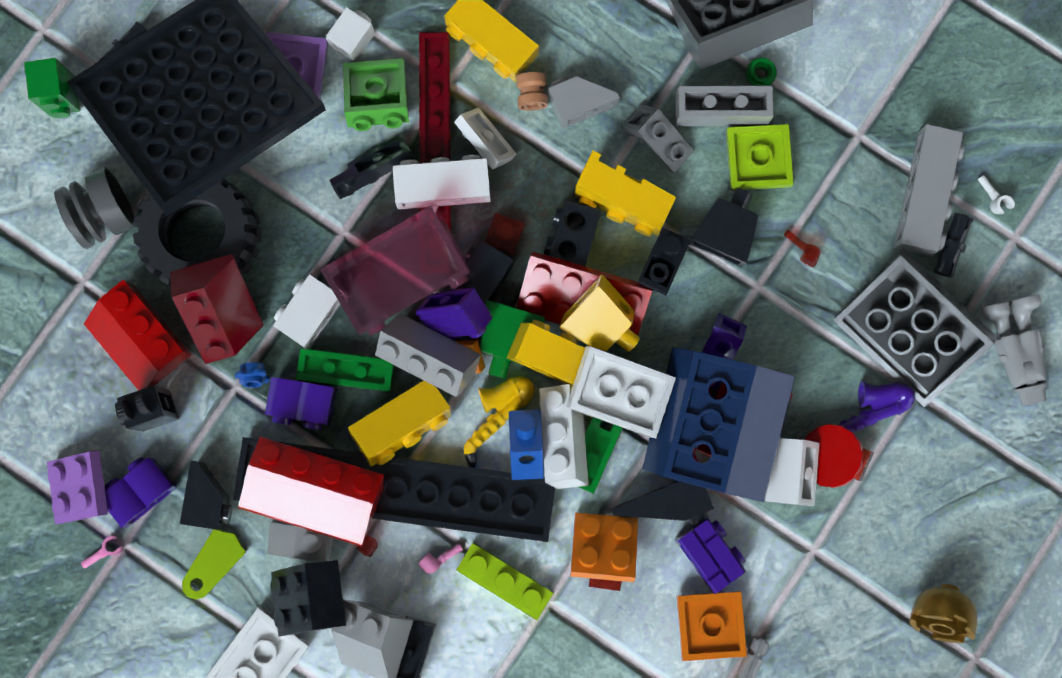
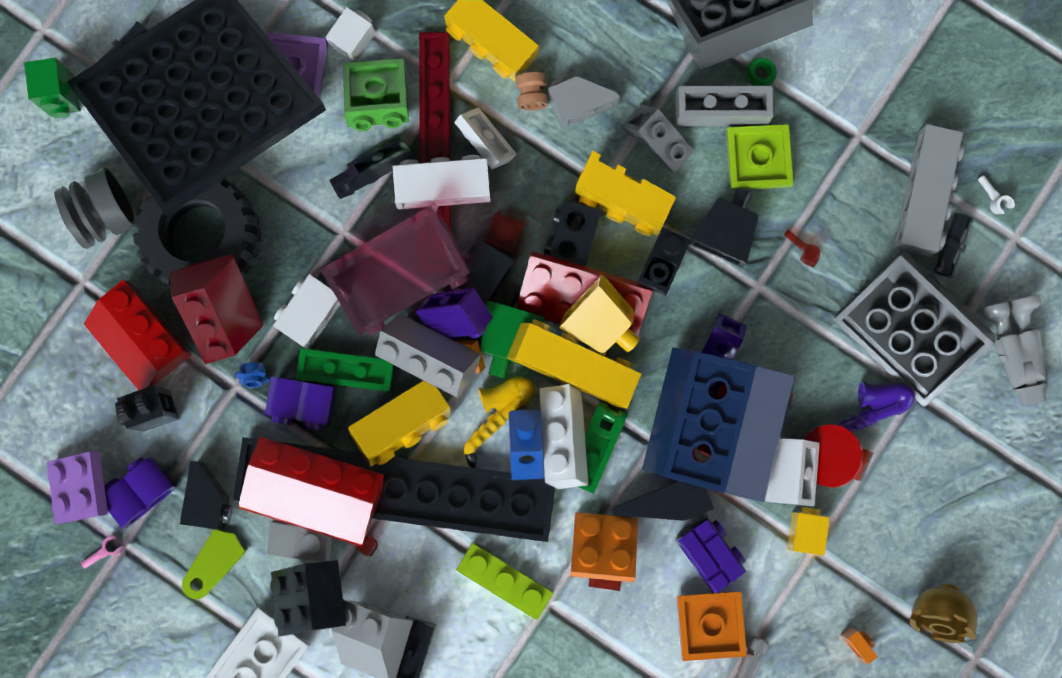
(431, 564): bright pink hand -> none
(620, 392): white plate -> none
(808, 532): none -> yellow brick
(860, 644): none -> orange plate

